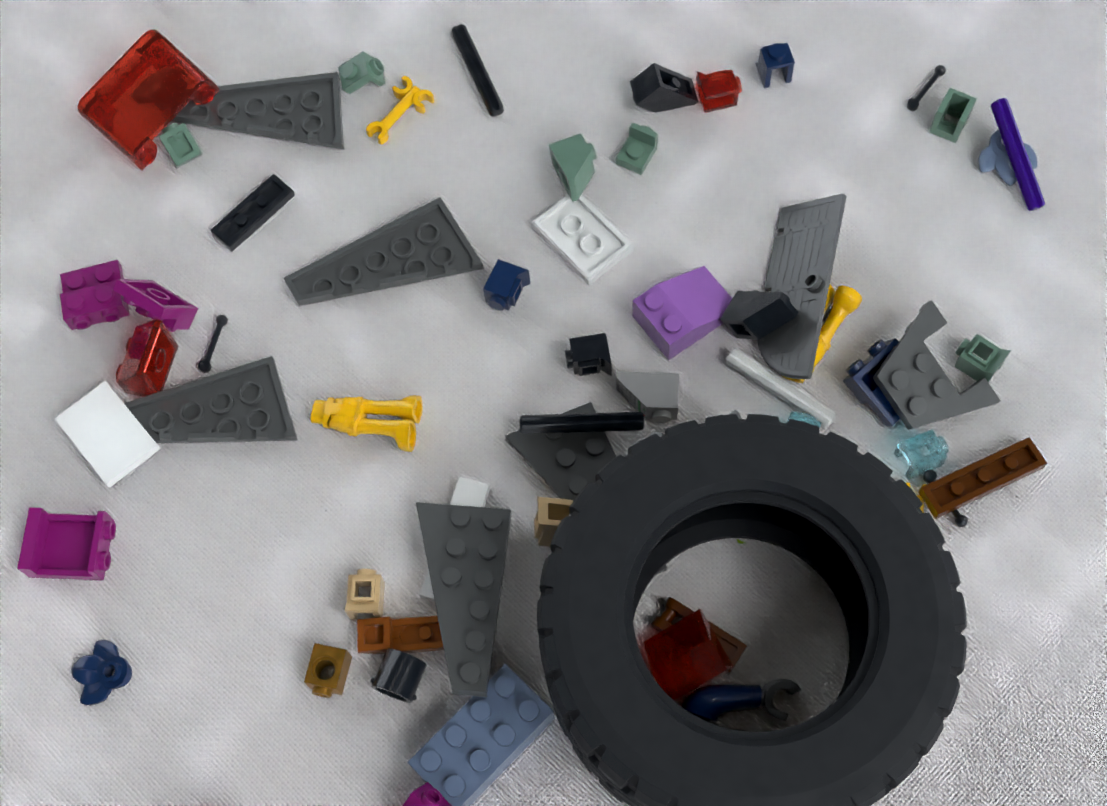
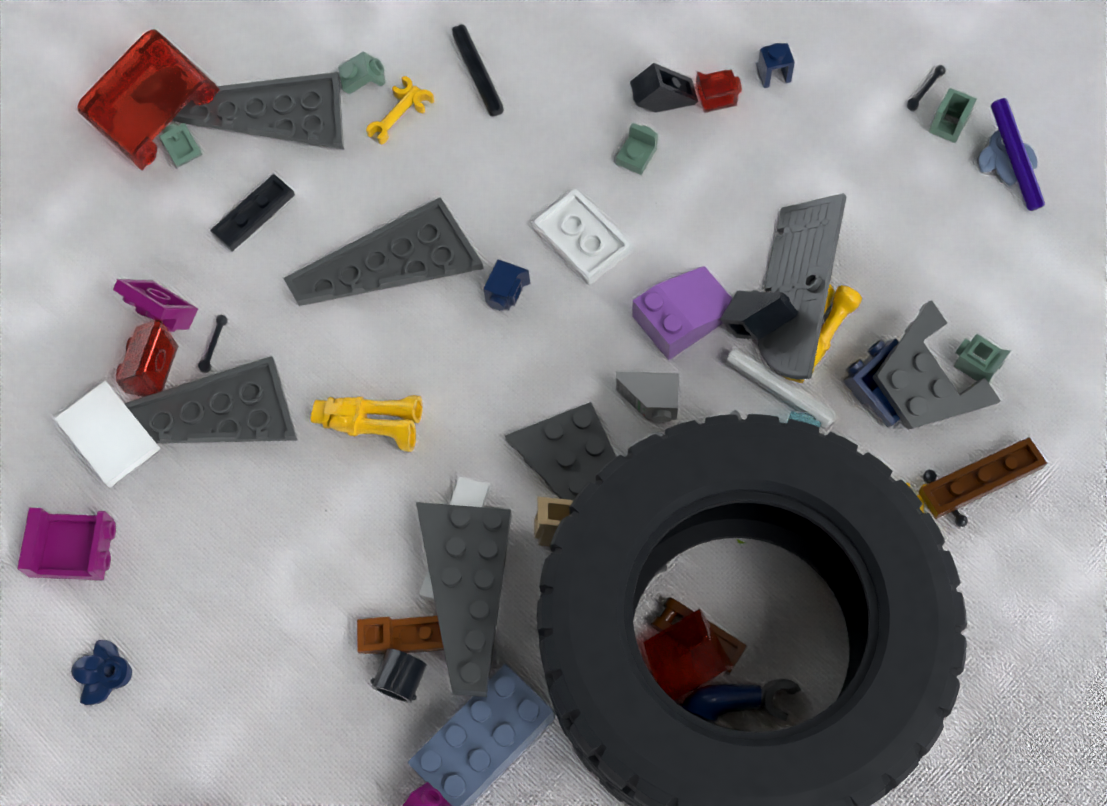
(90, 295): magenta plate -> none
(327, 656): pearl gold brick -> none
(371, 604): tan window -> none
(573, 163): sand green slope -> none
(581, 422): black axle -> none
(589, 355): black window -> none
(918, 464): clear light blue window -> none

